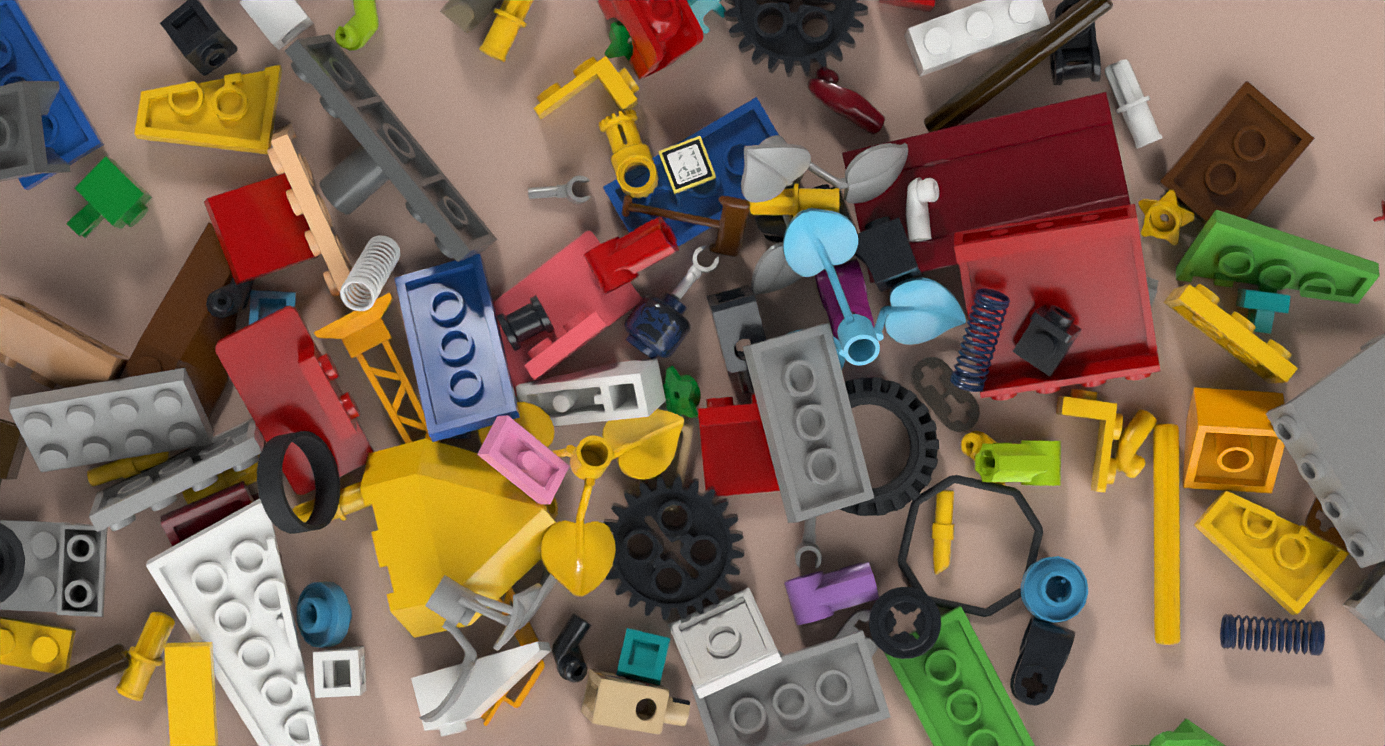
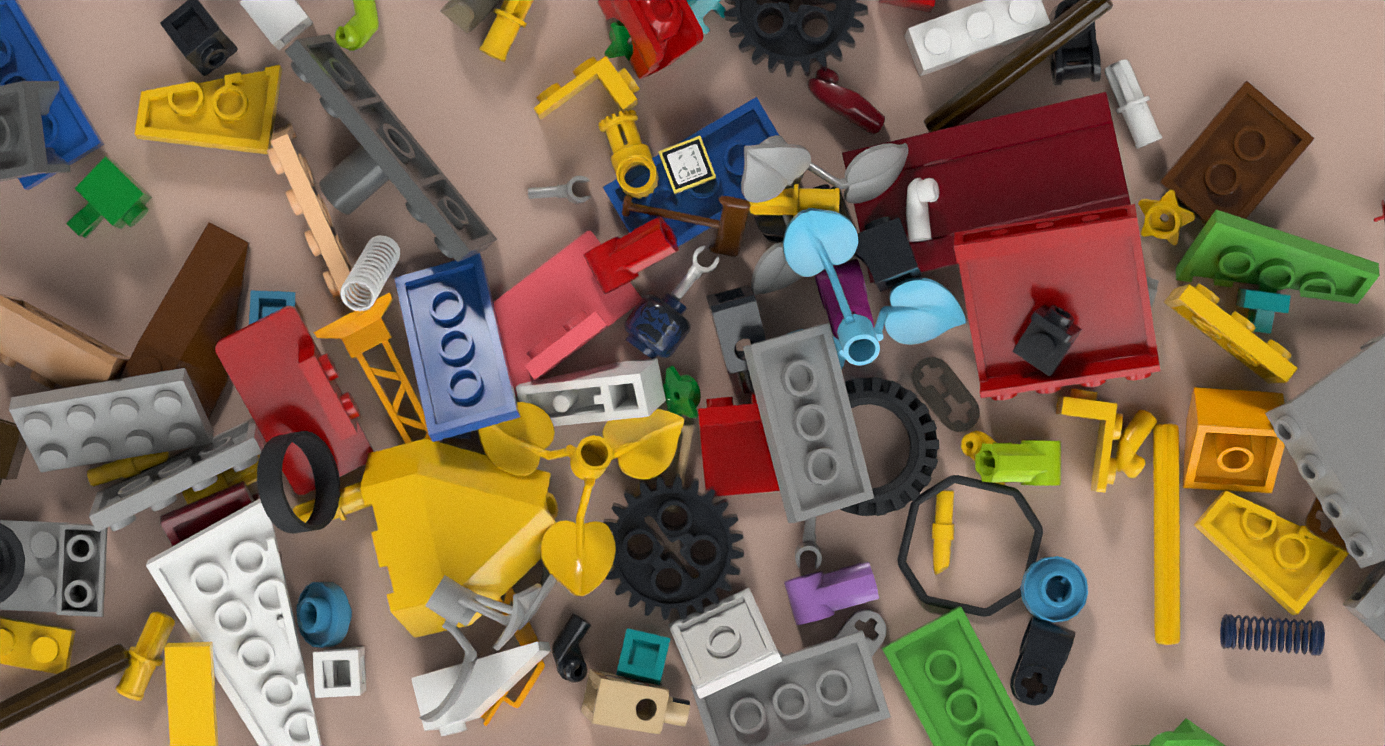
(229, 299): black arm -> none
(259, 229): red tile -> none
(523, 460): bright pink plate -> none
(525, 322): black bush -> none
(906, 601): black gear -> none
(990, 305): dark blue piece -> none

